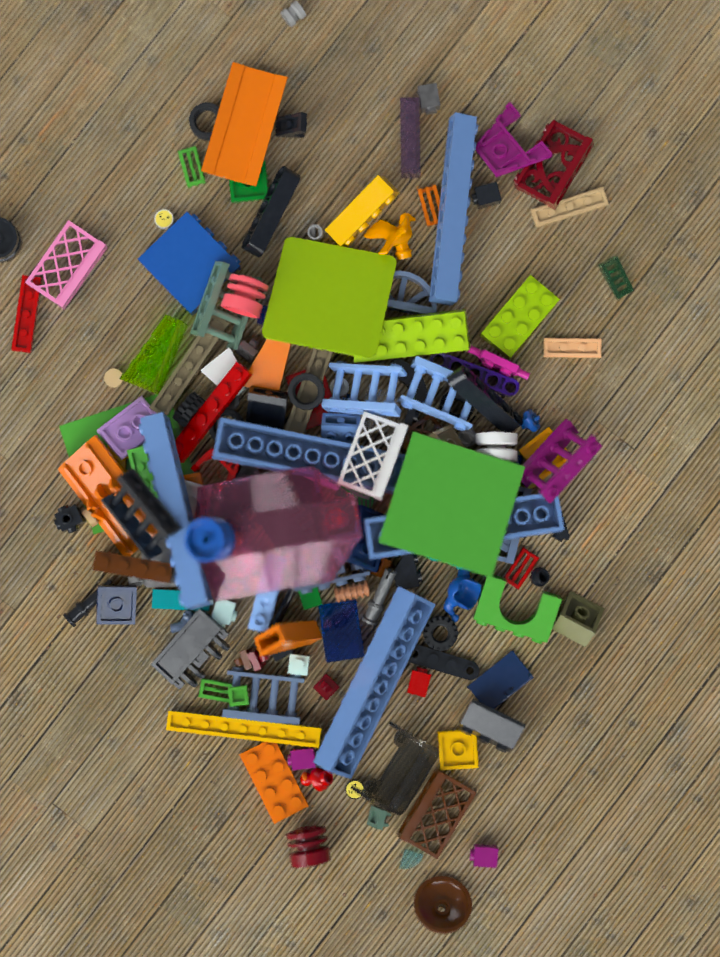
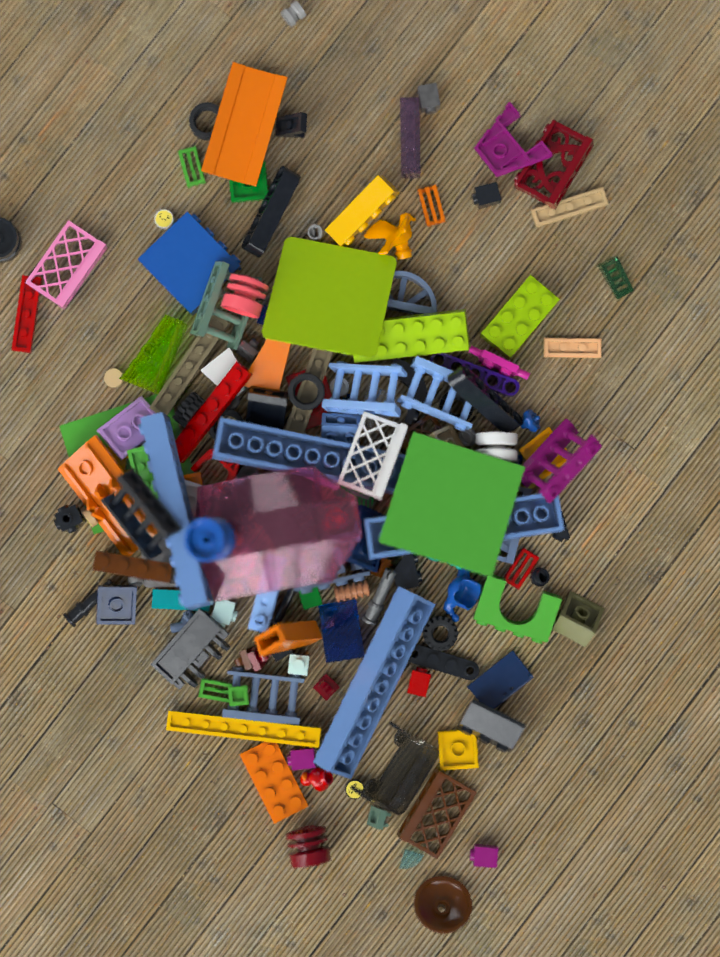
(453, 209): medium blue brick -> none

